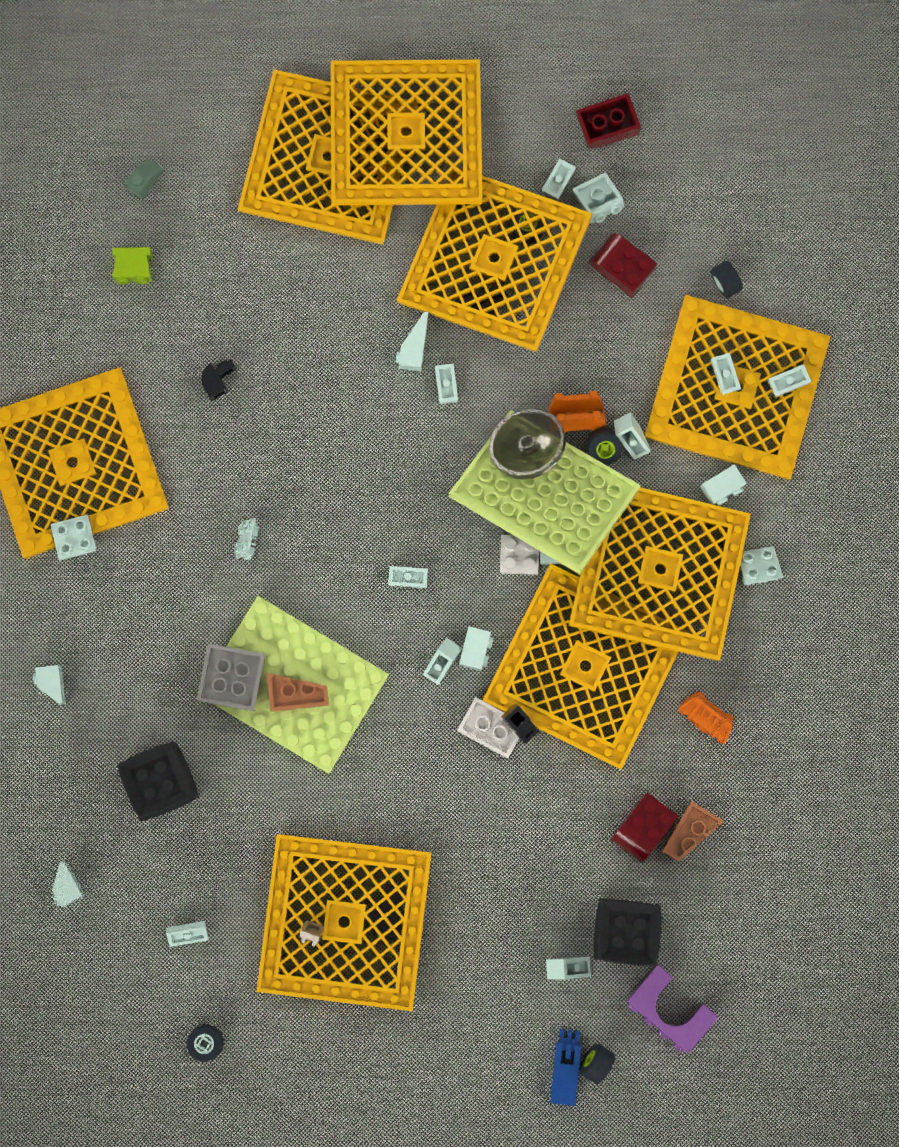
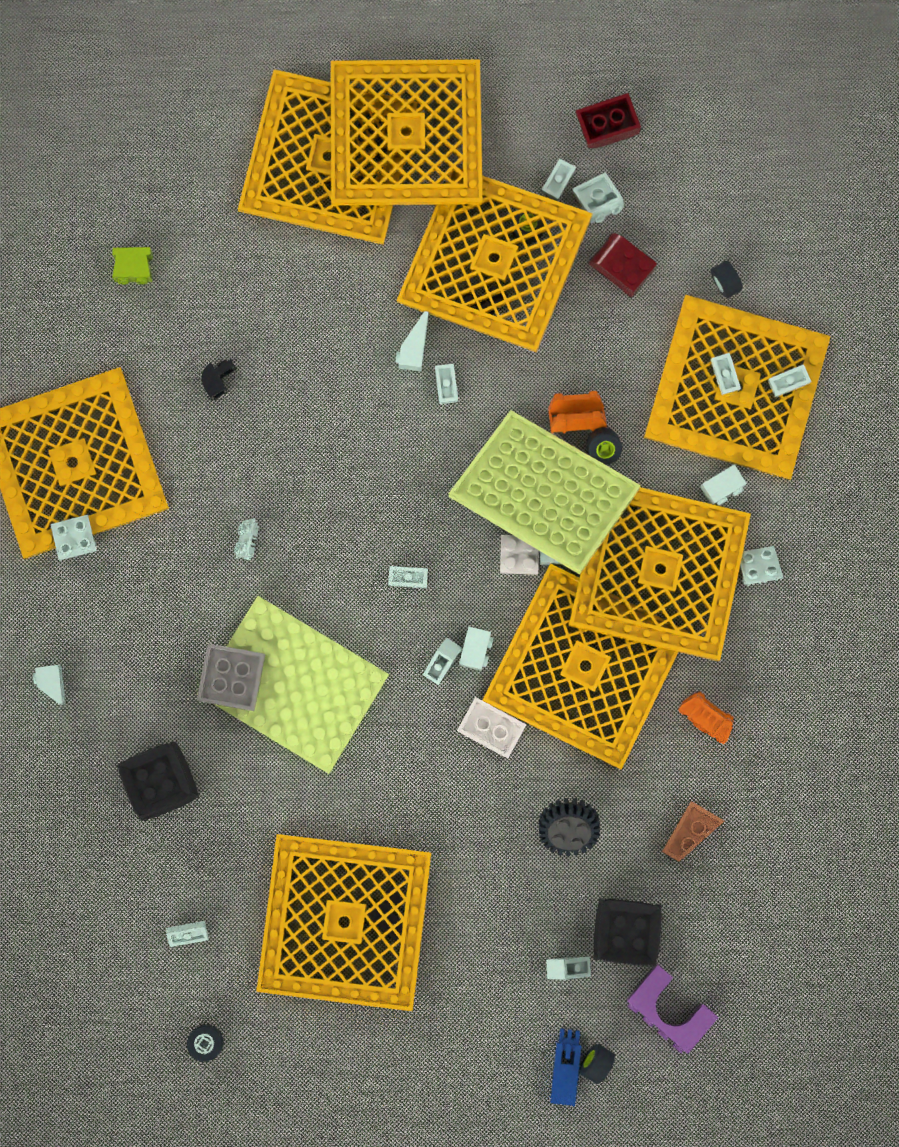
(66, 887): light aqua slope -> none
(143, 178): sand green slope -> none
(295, 694): nougat wing -> none
(312, 932): dark tan tile -> none
(520, 723): black brick -> none
(527, 443): clear smoke dish -> none
(569, 827): none -> wheel
(631, 436): light aqua slope -> none
(644, 827): dark red brick -> none

